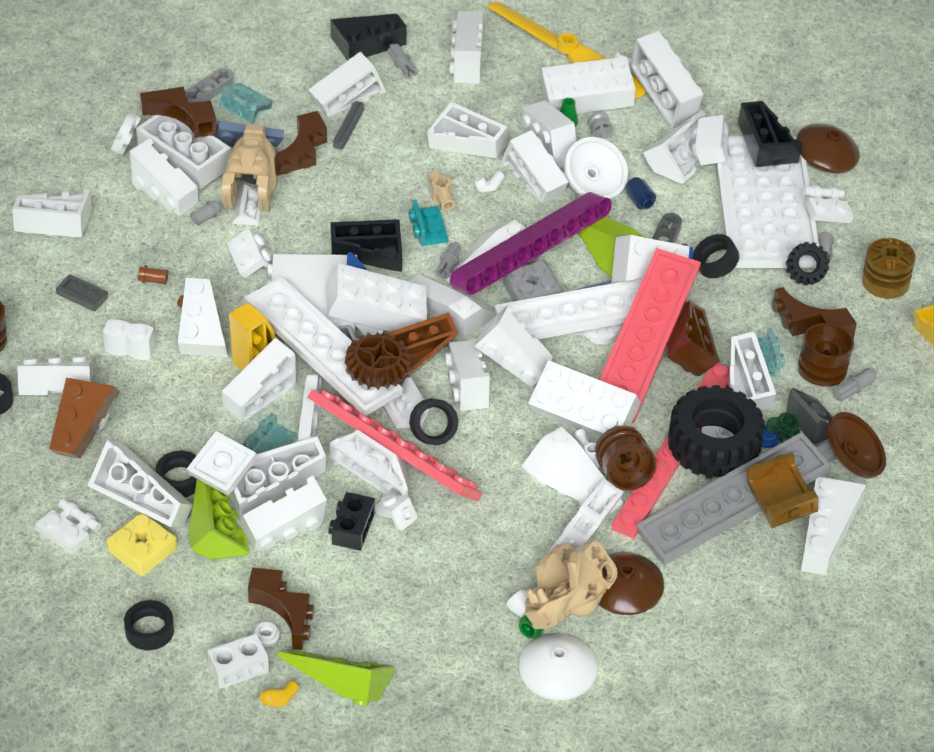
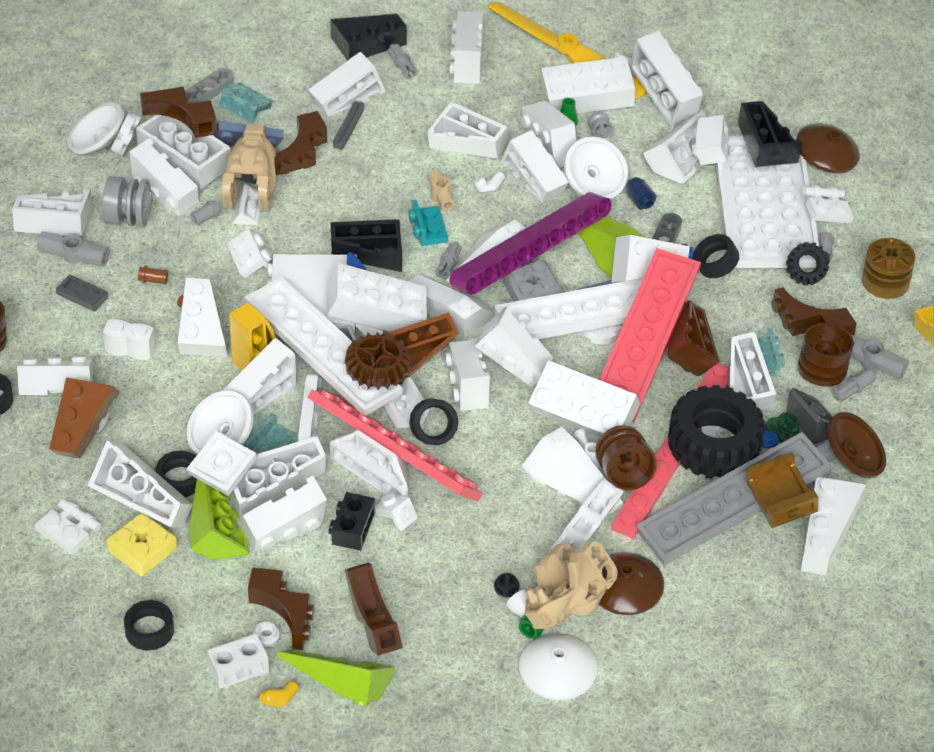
(73, 248): none -> light grey piece
(96, 129): none -> white dish
(122, 201): none -> light grey wheel
(220, 412): none -> white dish
(371, 610): none -> reddish brown arch
(506, 585): none -> black plate
(873, 356): none -> light grey piece

